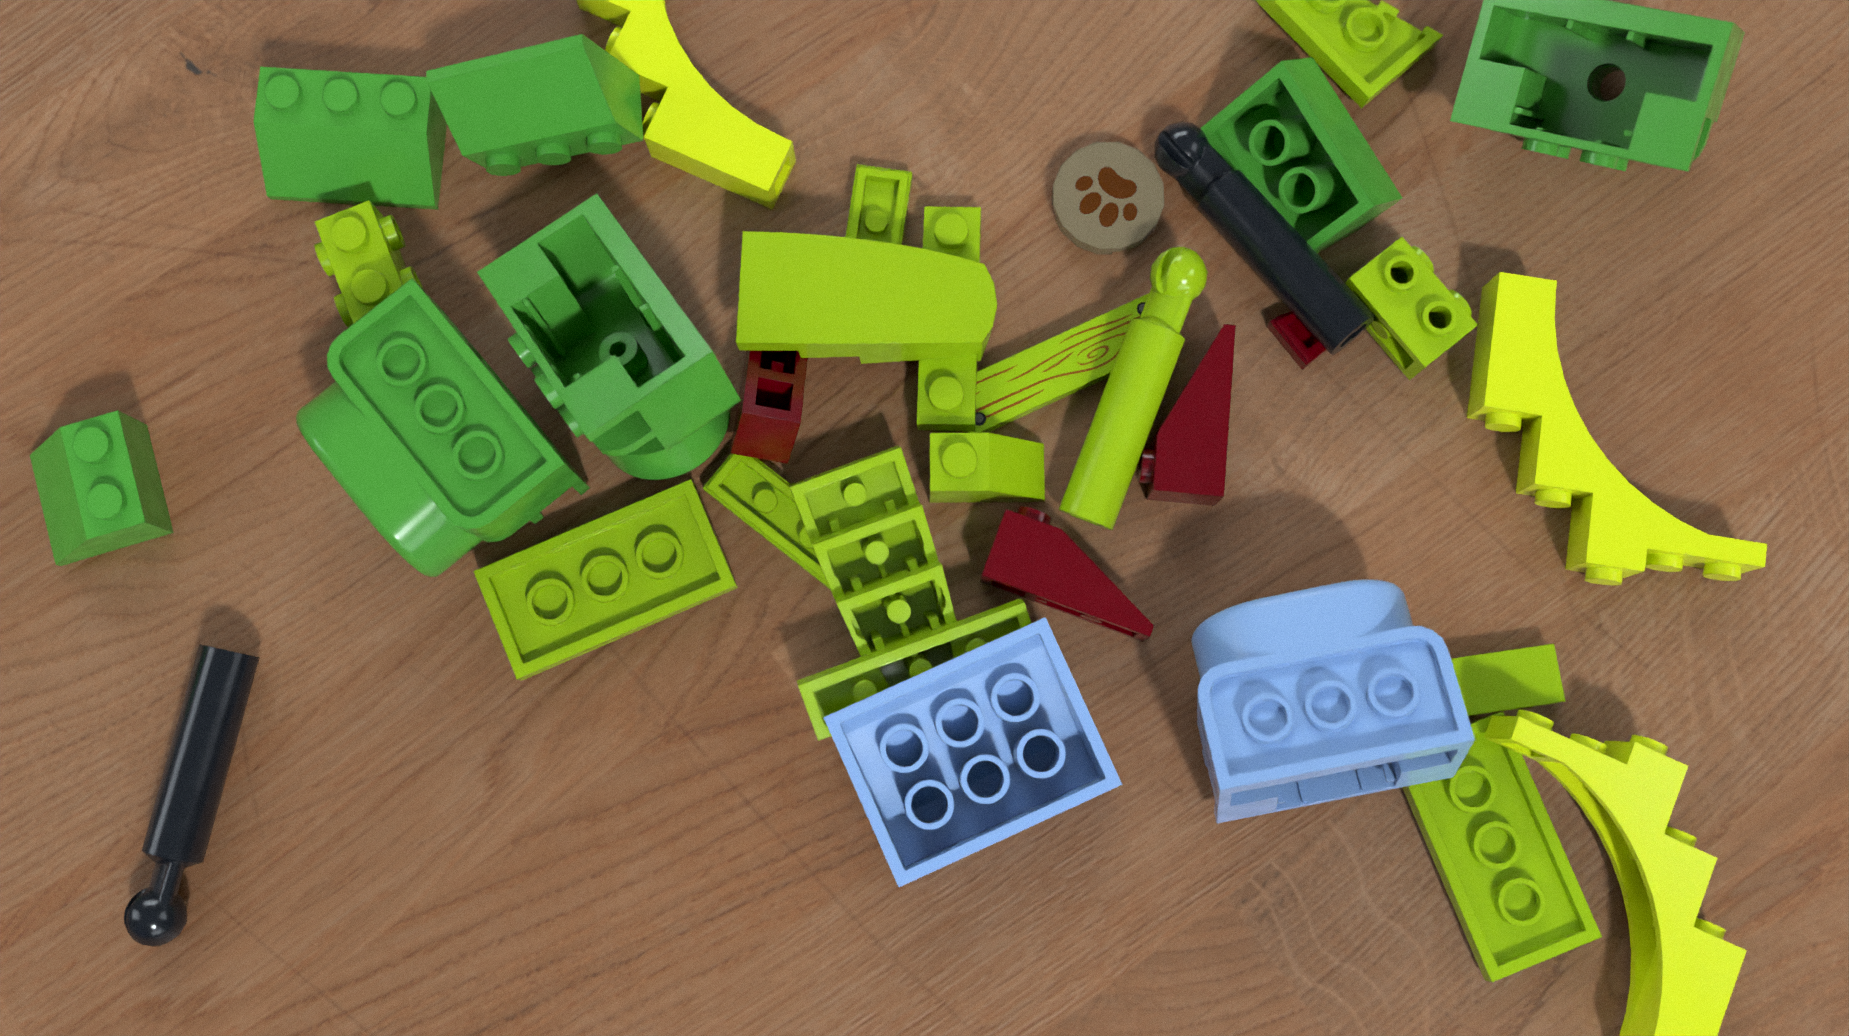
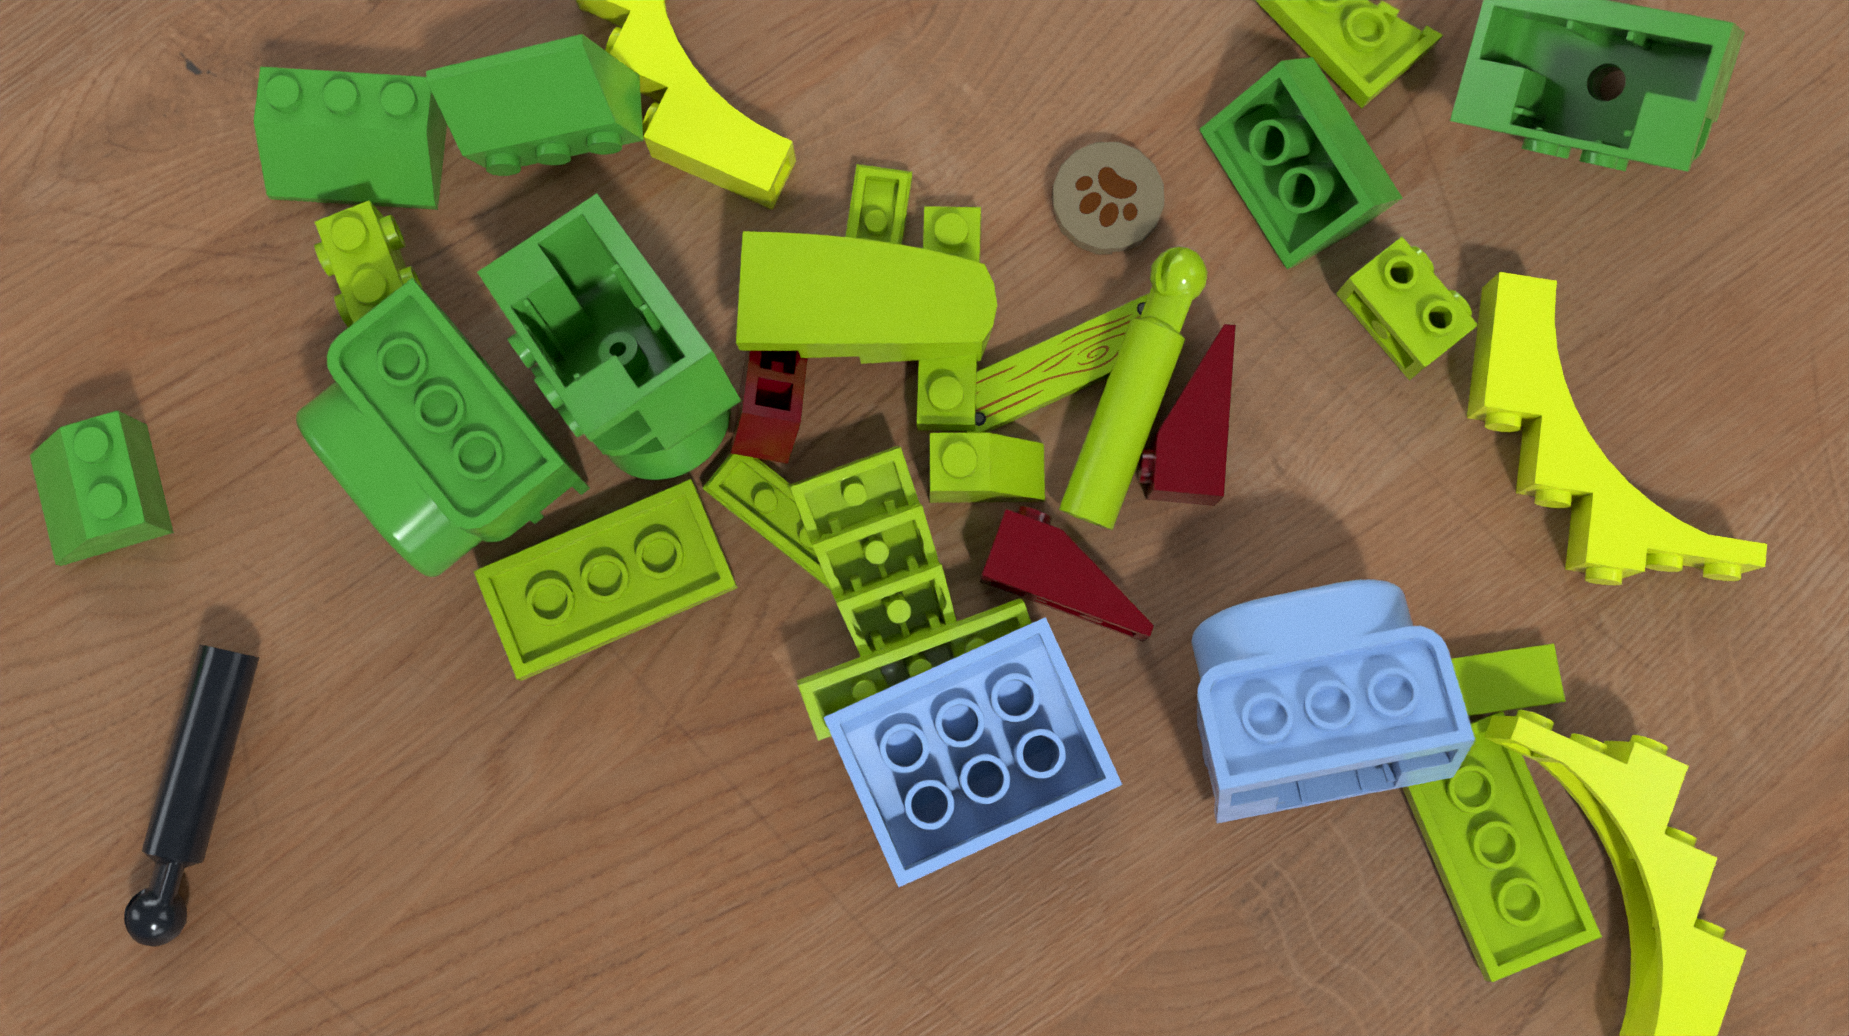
(1263, 237): black piece -> none
(1296, 339): dark red tile -> none

